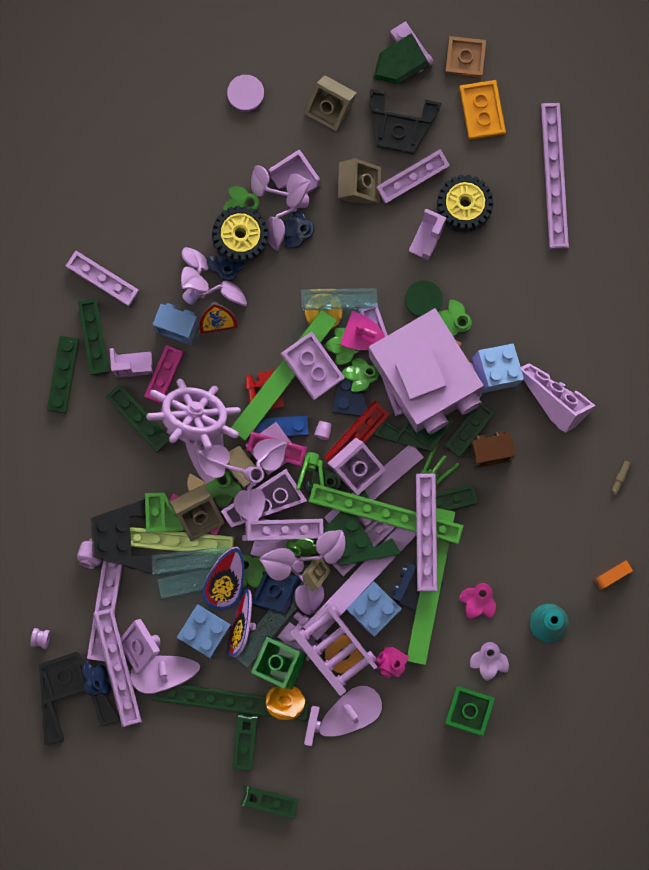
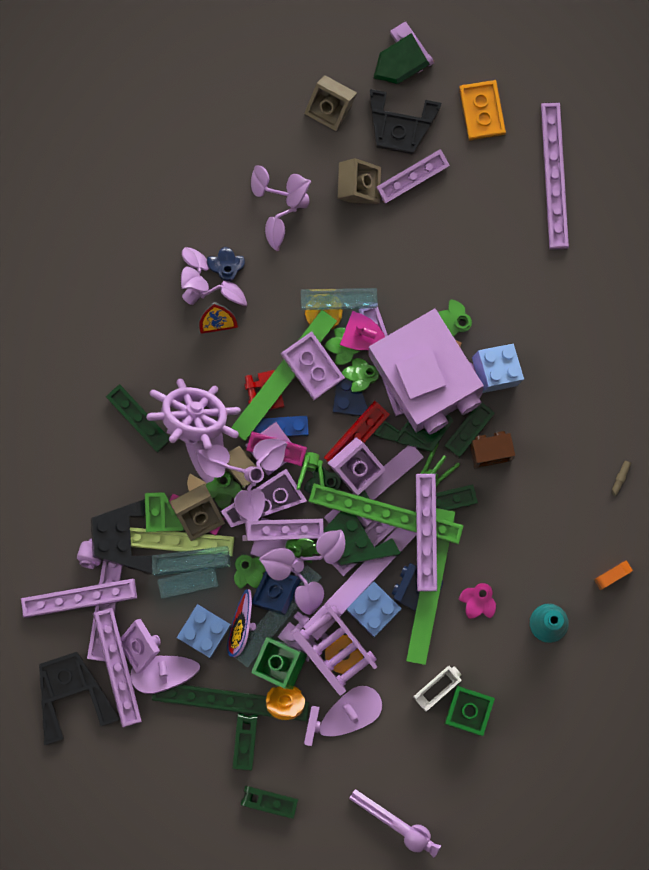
(40, 638): lavender wheel -> none
(63, 374): dark green plate -> none
(79, 598): none -> lavender tile
(93, 337): dark green plate -> none
(95, 679): dark blue plate -> none
(102, 278): lavender plate -> none
(131, 364): lavender panel -> none
(164, 372): dark pink tile -> none
(176, 323): medium blue brick -> none
(225, 580): shield -> none
(237, 248): wheel -> none
(240, 197): bright green plate -> none
(245, 93): lavender tile -> none
(293, 164): lavender panel -> none
(294, 227): dark blue plate -> none
(316, 574): dark tan hinge -> none
(323, 430): lavender hose -> none
(391, 662): dark pink brick -> none
(416, 837): none -> lavender piece
(423, 297): dark green tile -> none
(428, 234): lavender panel -> none
(454, 676): none -> white window
(465, 56): medium nougat tile -> none
(466, 189): wheel -> none
(489, 663): lavender plate -> none
(560, 404): lavender wedge -> none

